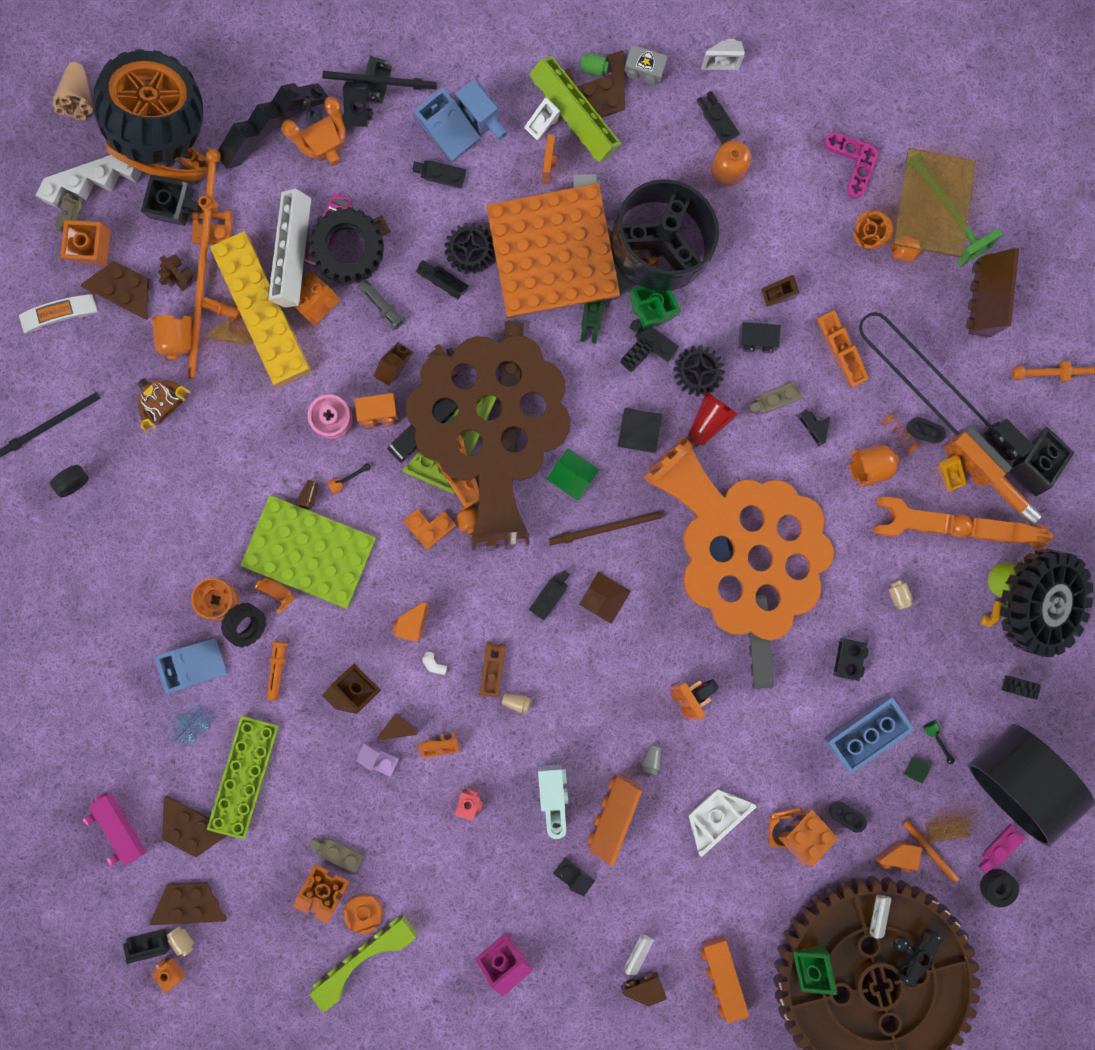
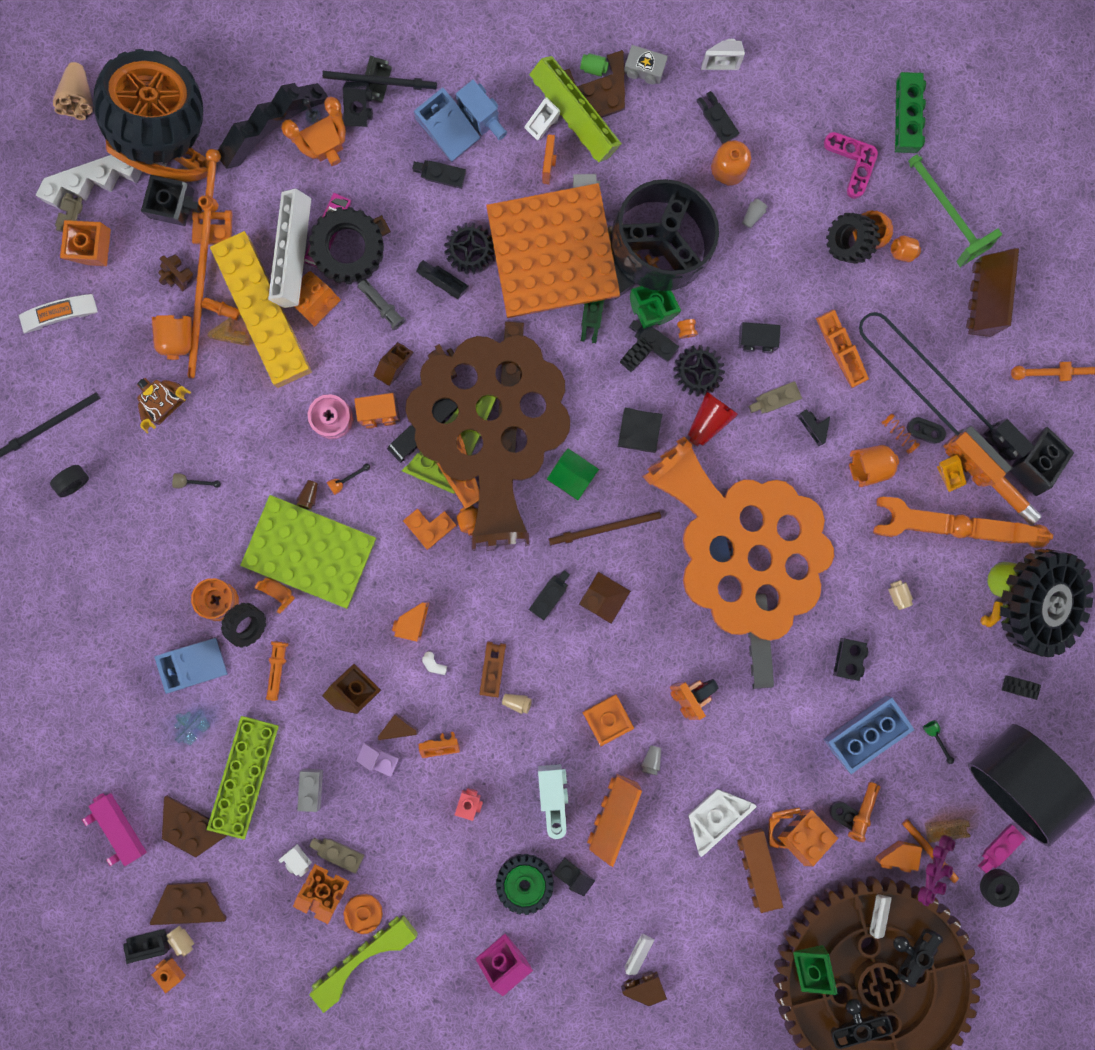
(121, 287): reddish brown wing -> none
(180, 481): none -> hinge
(296, 861): none -> white brick
(310, 790): none -> light grey brick
(524, 899): none -> wheel
(608, 720): none -> orange plate
(687, 328): none -> orange wheel
(725, 979): orange brick -> none
(754, 213): none -> light grey cone
(760, 870): none -> dark orange brick
(781, 291): reddish brown slope -> none
(862, 821): none -> orange pin
(866, 238): none -> black tyre
(870, 1023): none -> black piece
(916, 85): none -> green brick
(917, 770): dark green tile -> none
(934, 202): clear yellow piece -> none
(935, 872): none -> magenta plant

